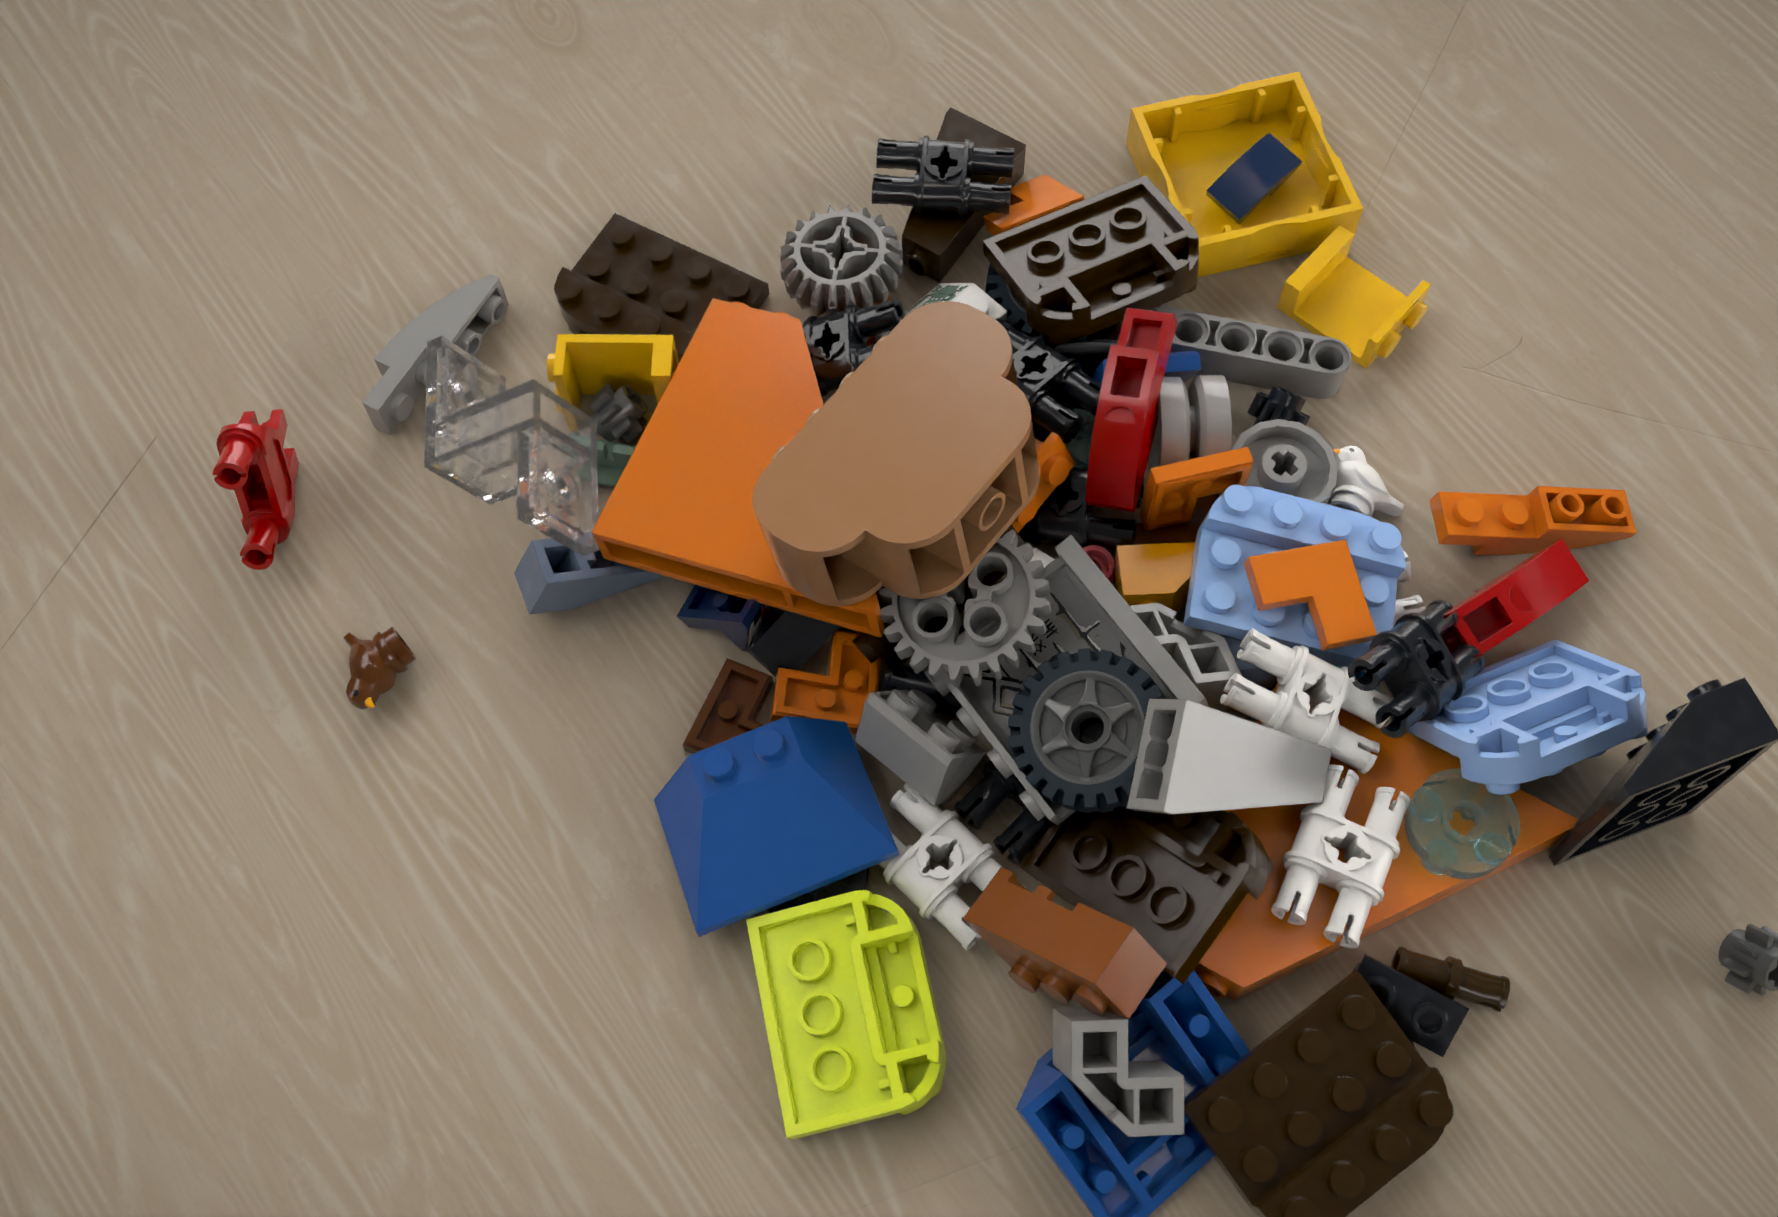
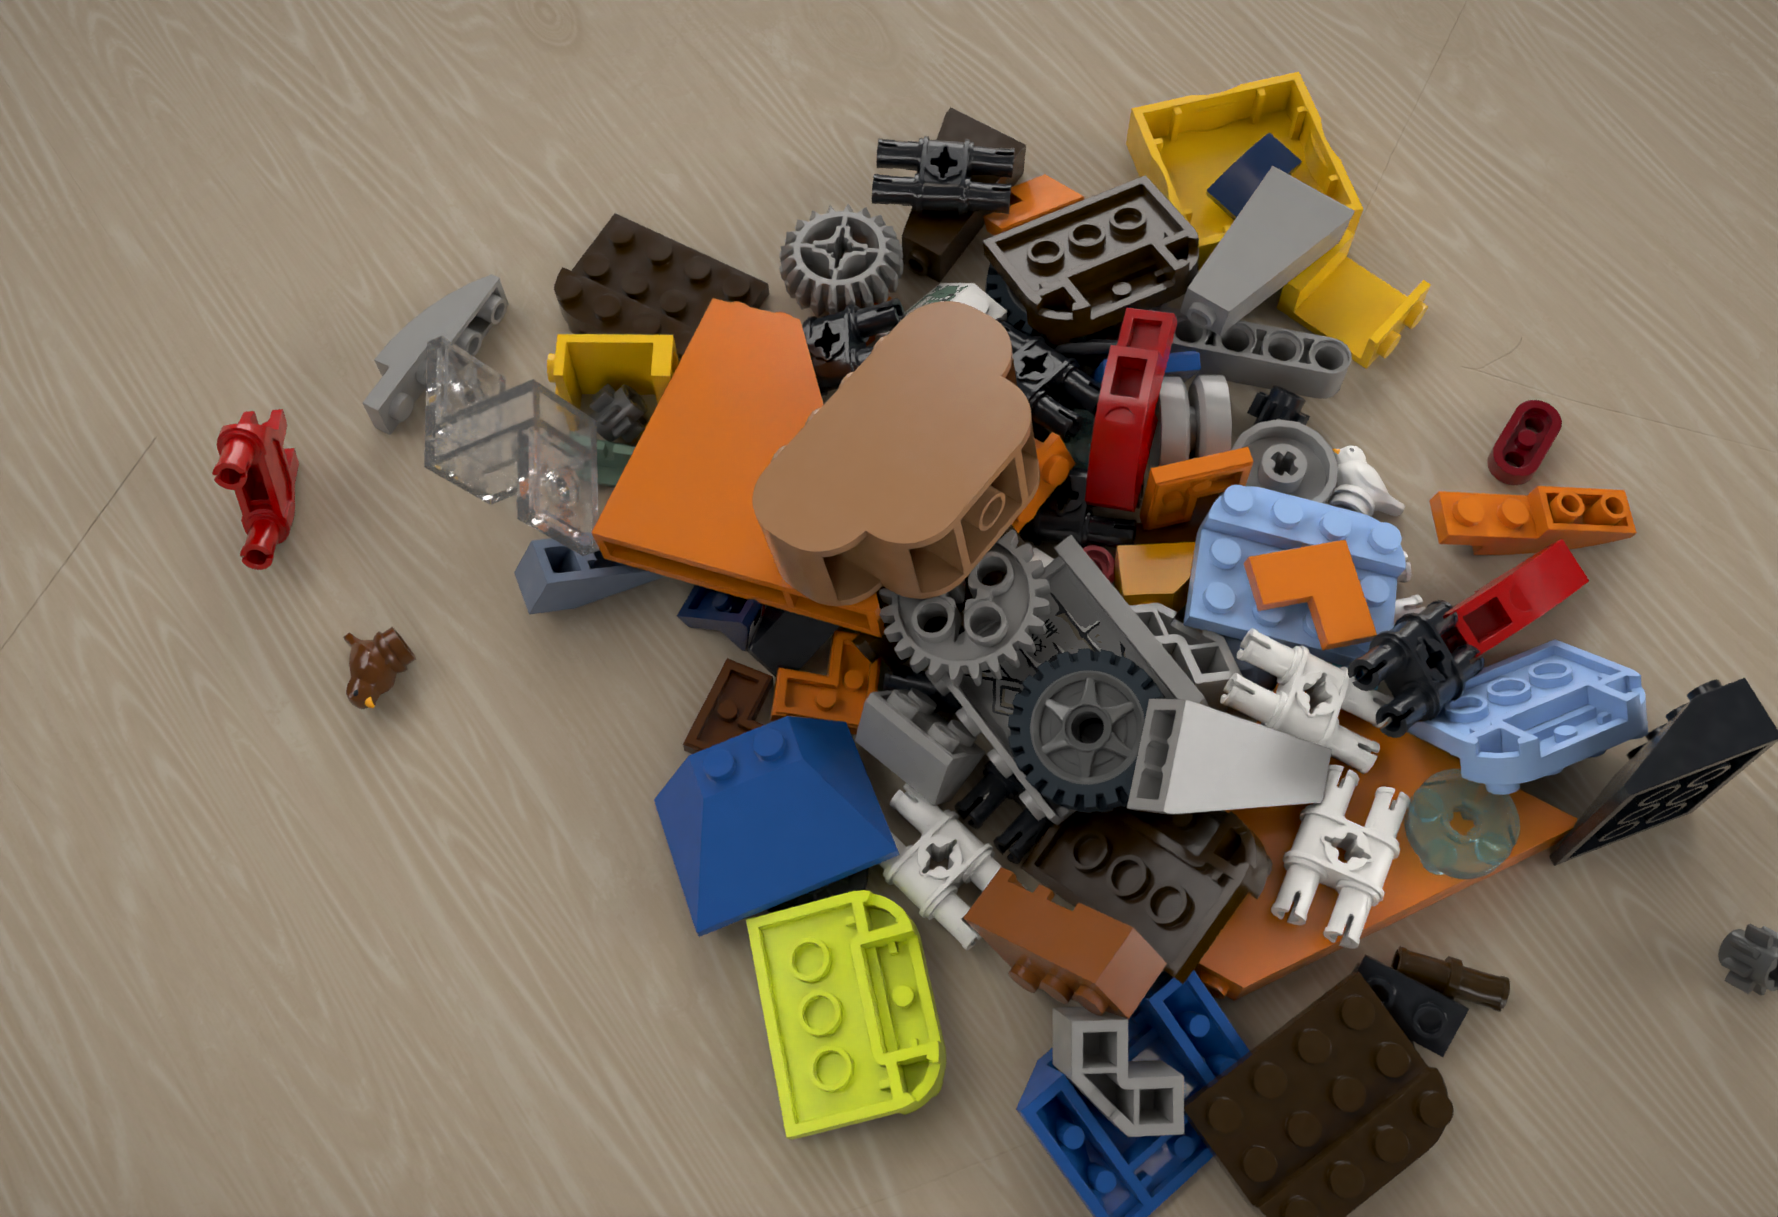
(1266, 246): none -> light grey slope
(1523, 445): none -> dark red plate

